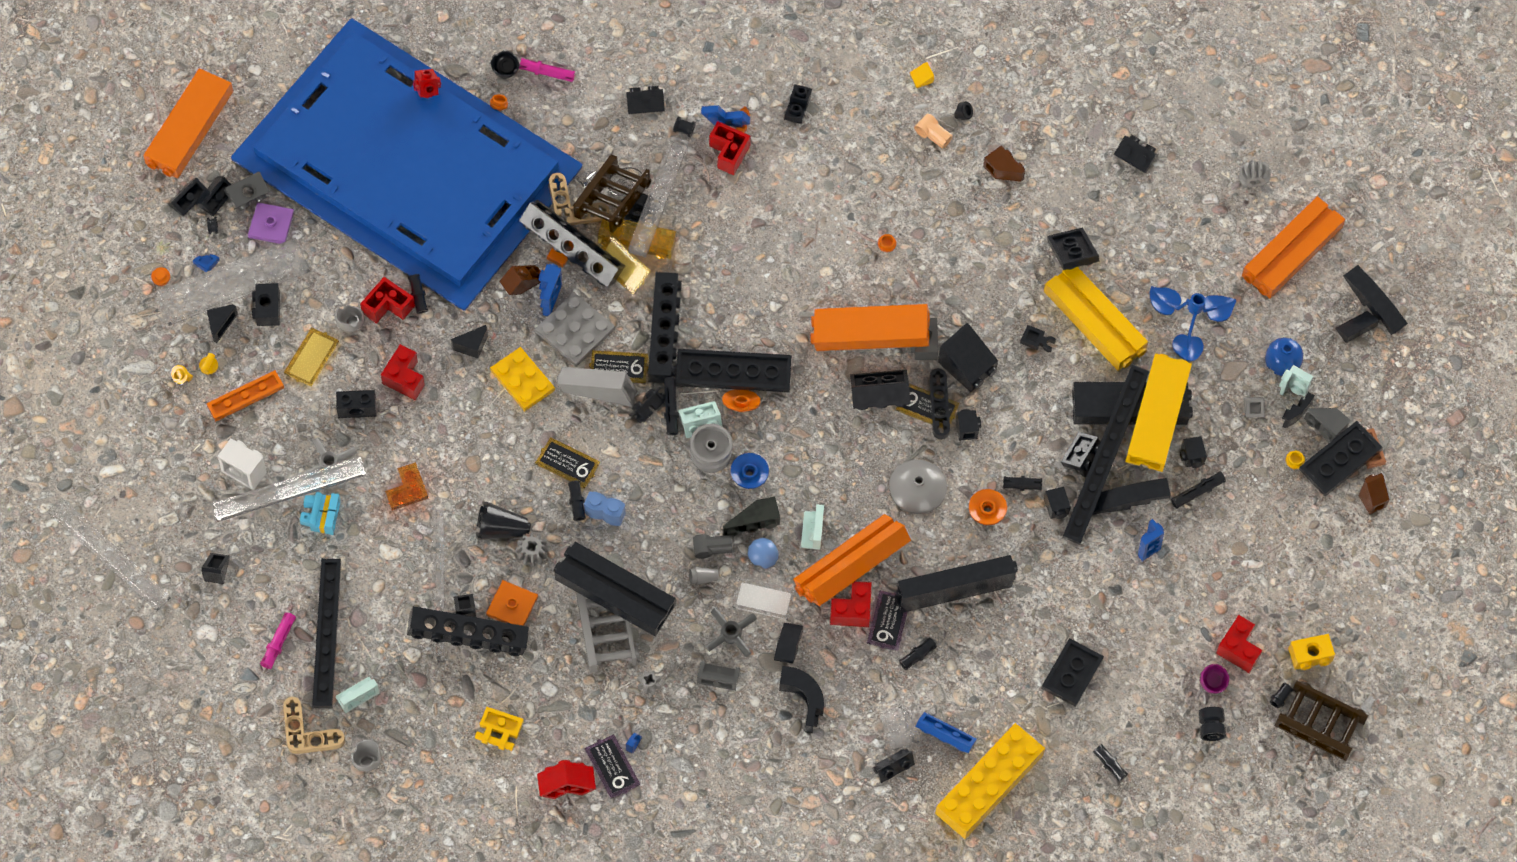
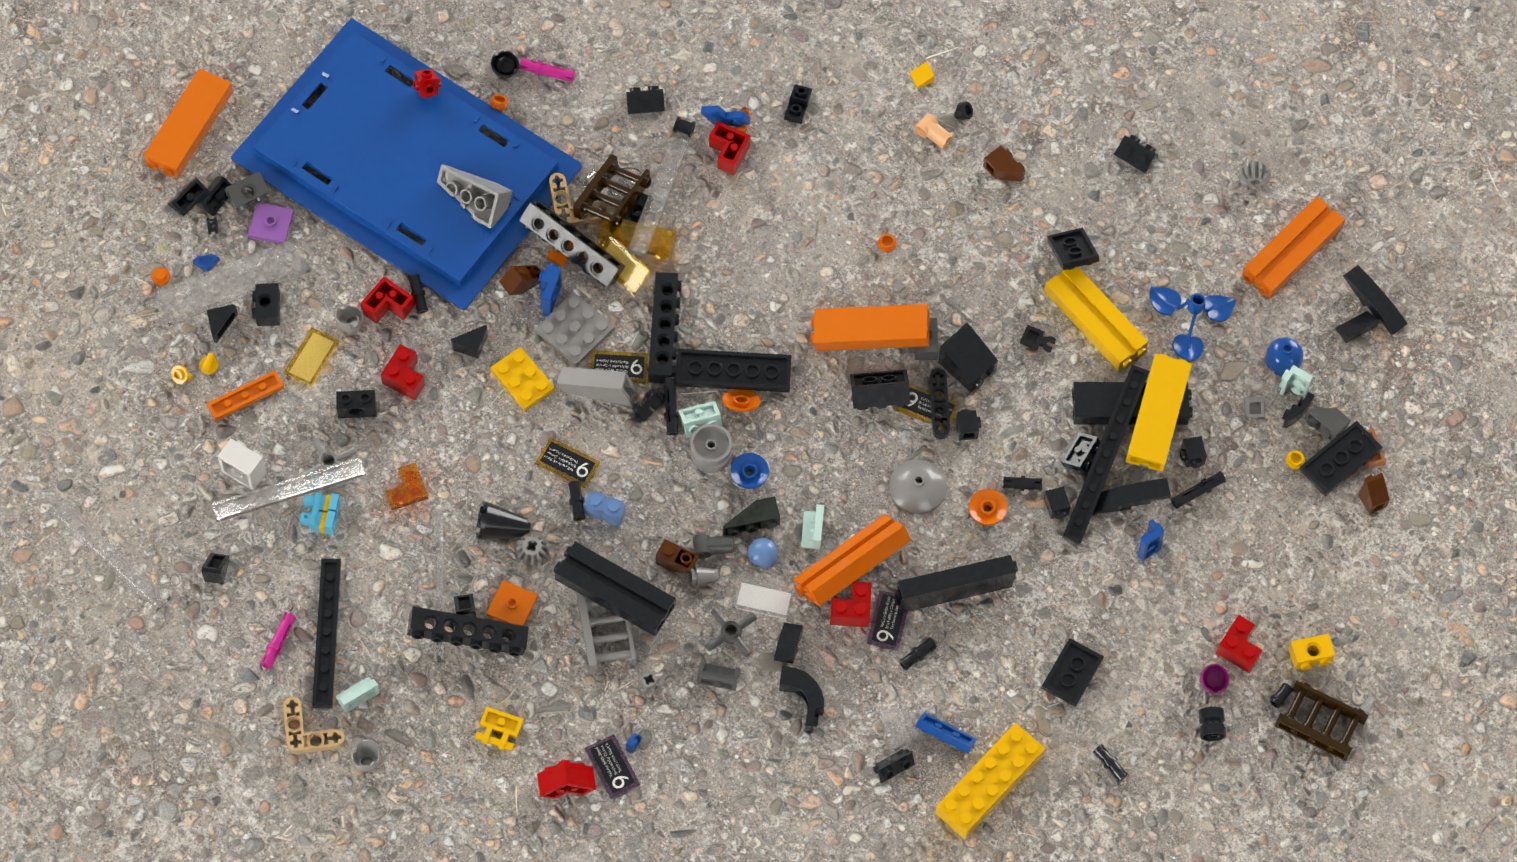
(480, 196): none -> light grey wedge
(675, 558): none -> reddish brown slope

